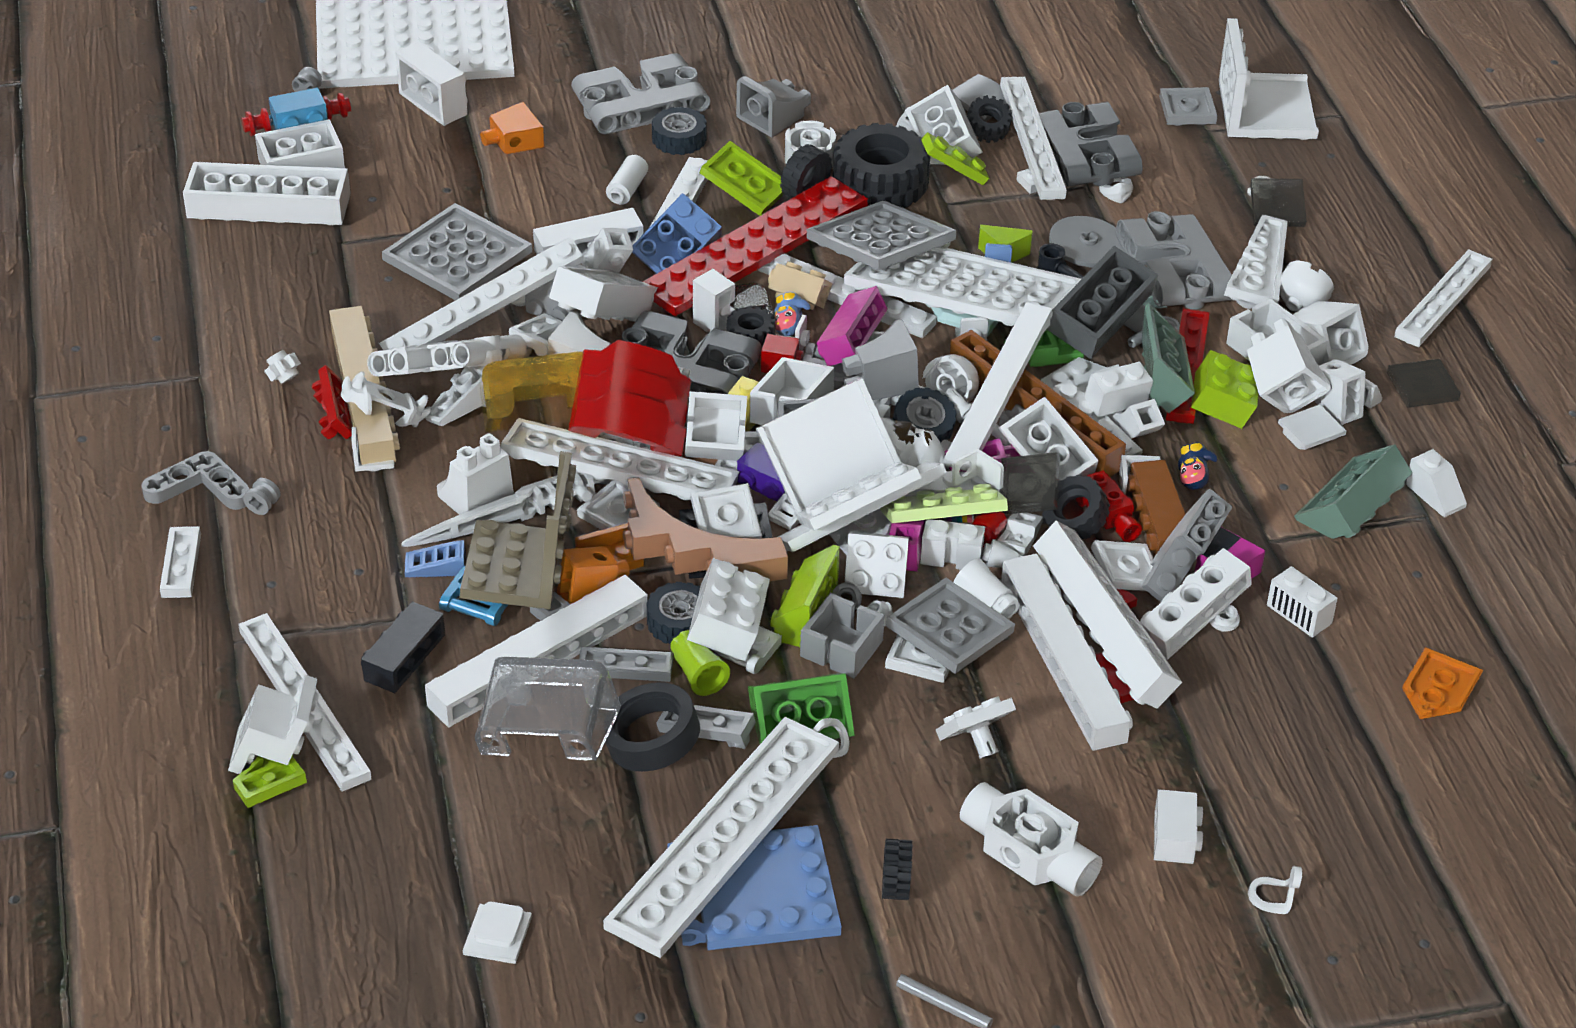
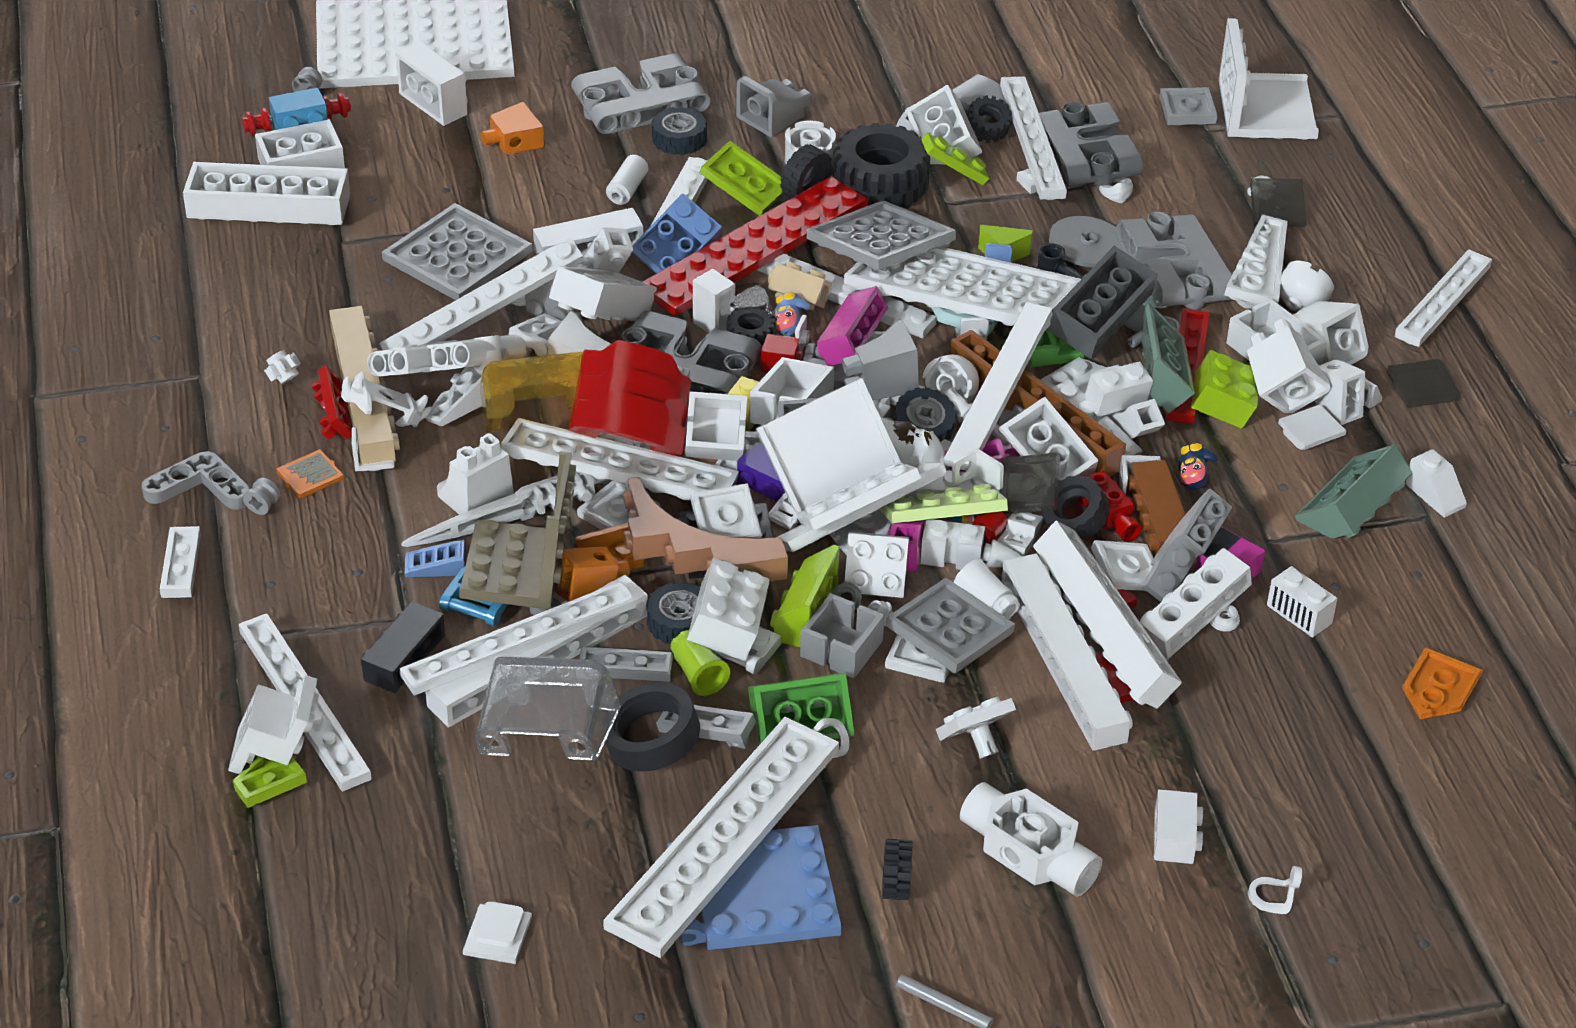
(310, 473): none -> piece
(517, 638): none -> white tile

